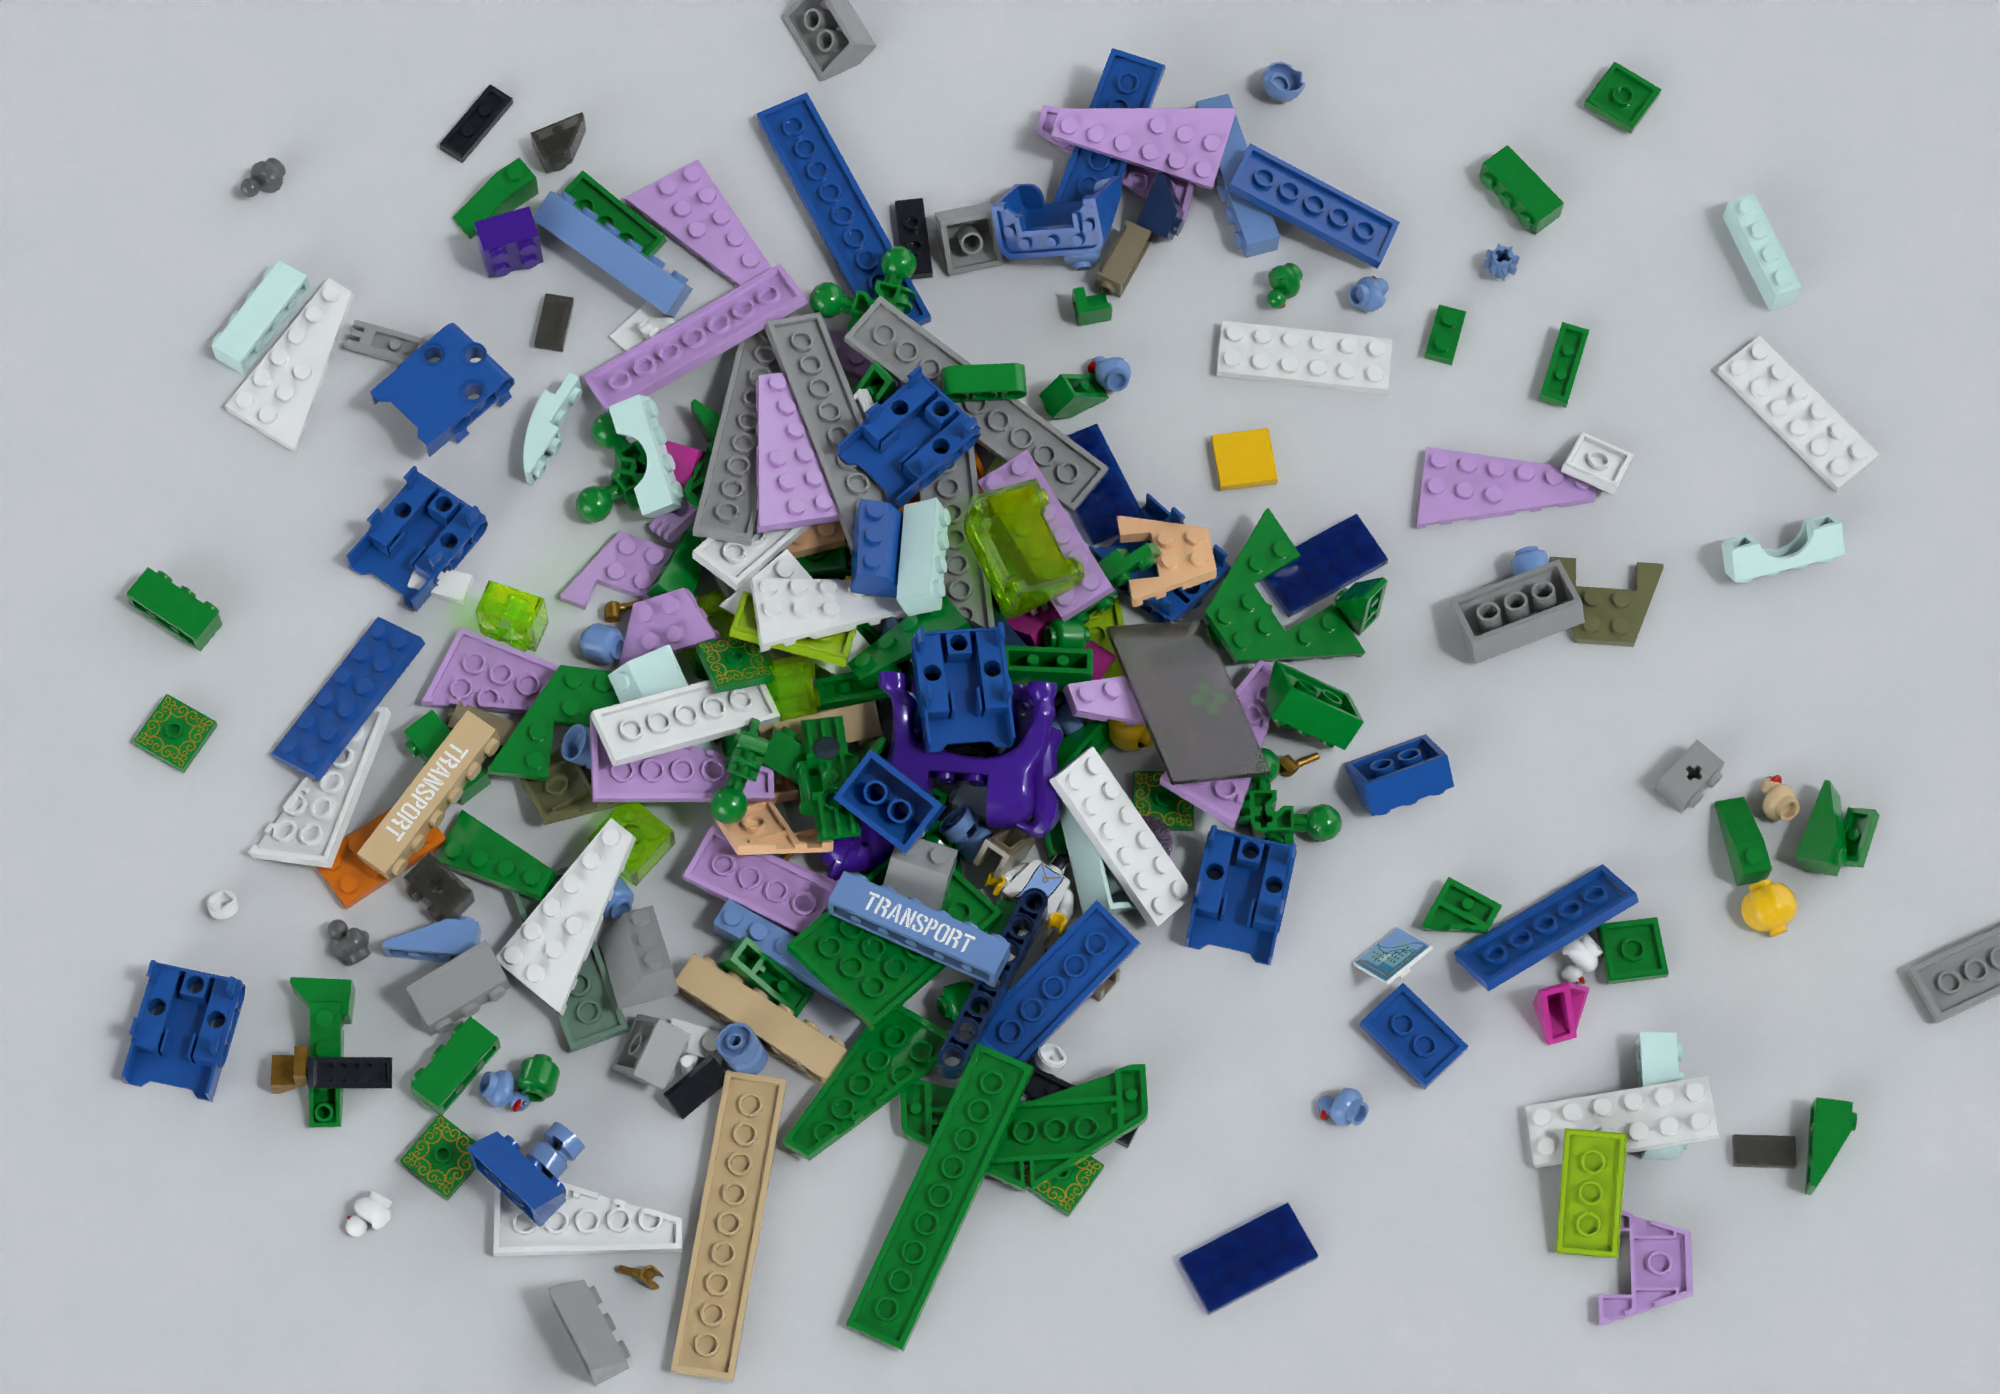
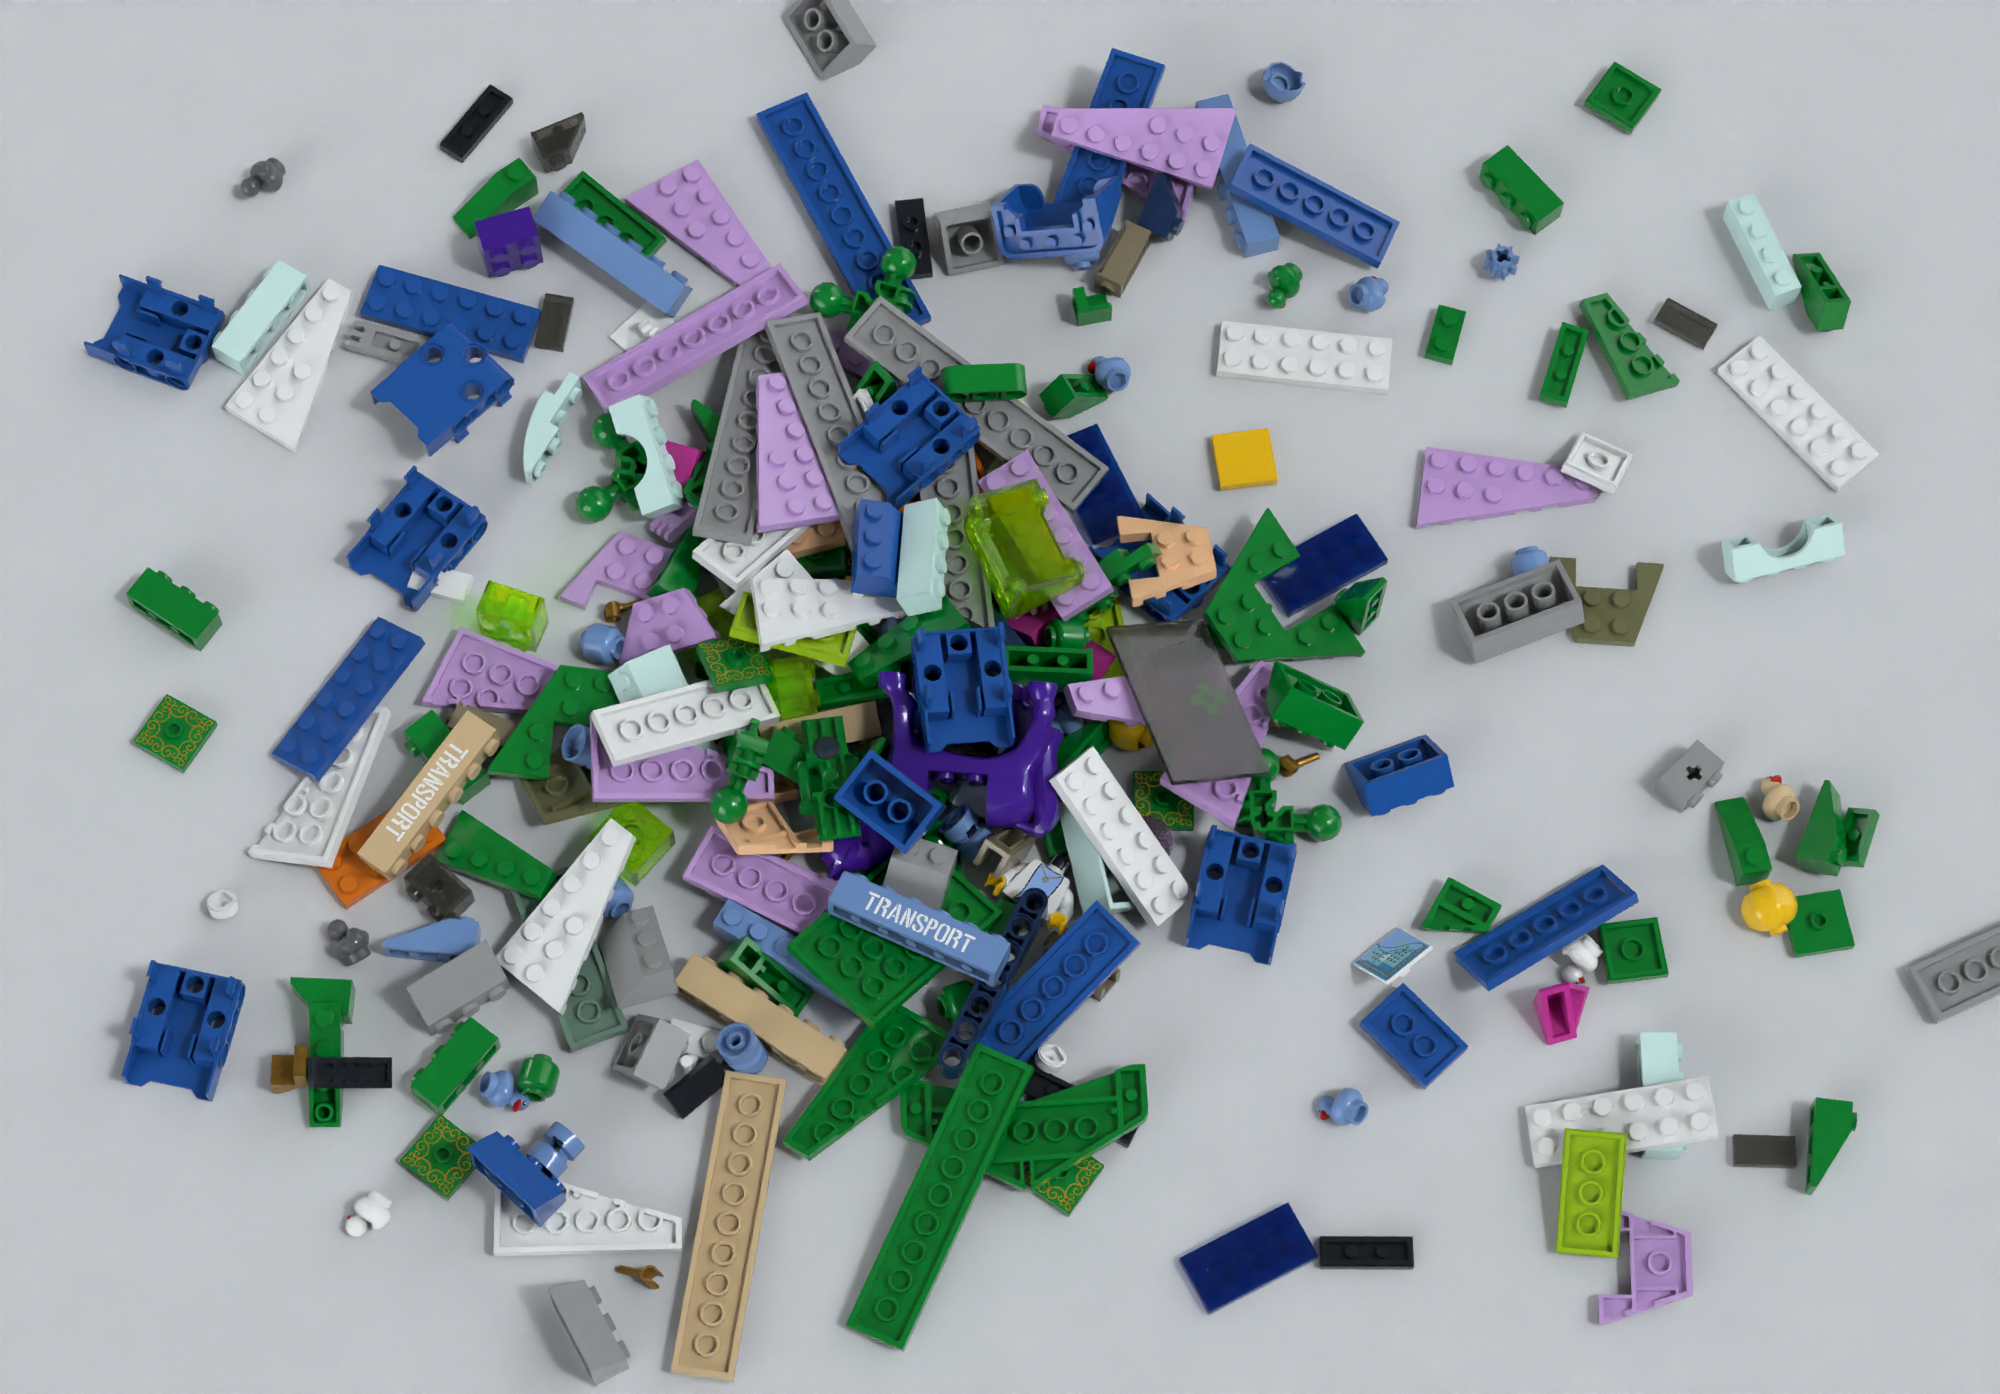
(151, 330): none -> blue piece
(429, 305): none -> blue plate
(1366, 1252): none -> black tile
(1625, 350): none -> green wing
(1685, 323): none -> clear smoke tile
(1820, 925): none -> green plate
(1821, 292): none -> green slope

